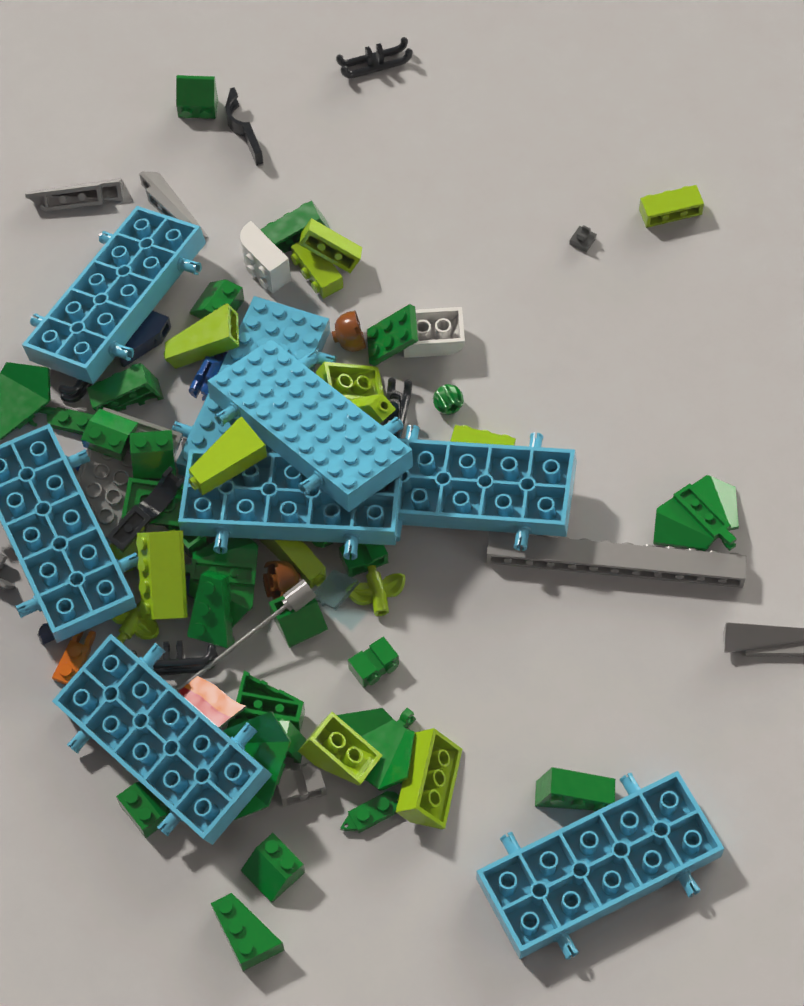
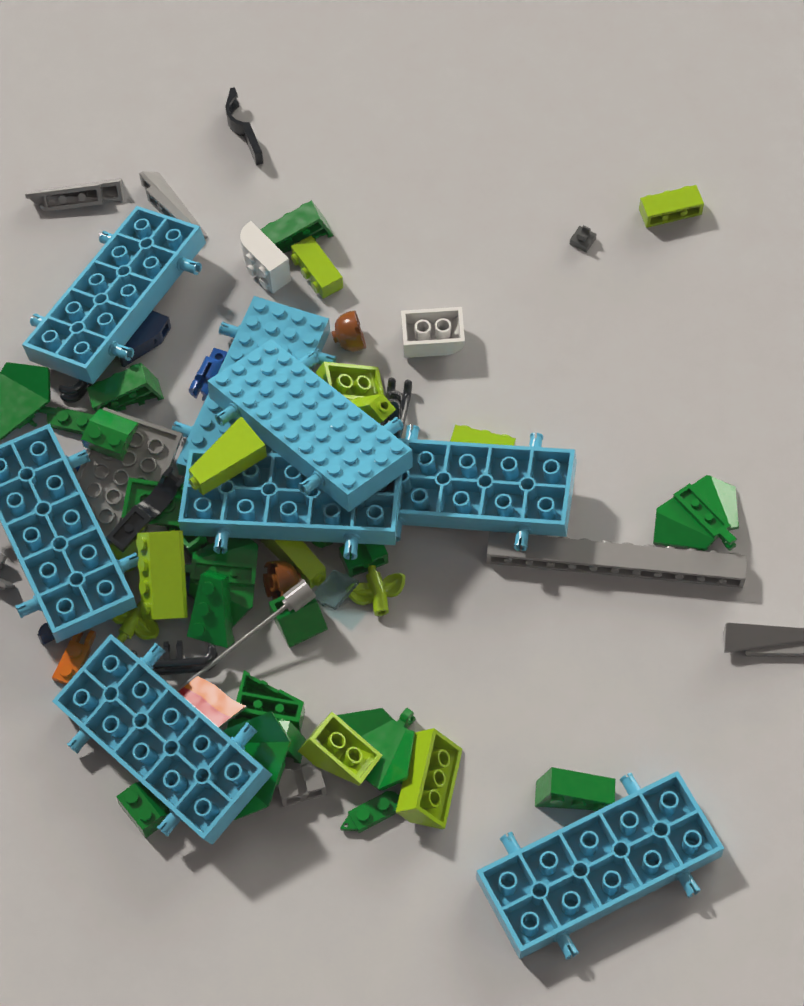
(152, 454): green slope -> none
(196, 96): green slope -> none
(207, 337): lime slope -> none
(215, 296): green slope -> none
(245, 932): green wedge -> none
(272, 867): green slope -> none
(330, 245): lime brick -> none
(374, 662): green brick -> none
(375, 60): black piece -> none
(392, 335): green plate -> none
(448, 399): green piece -> none

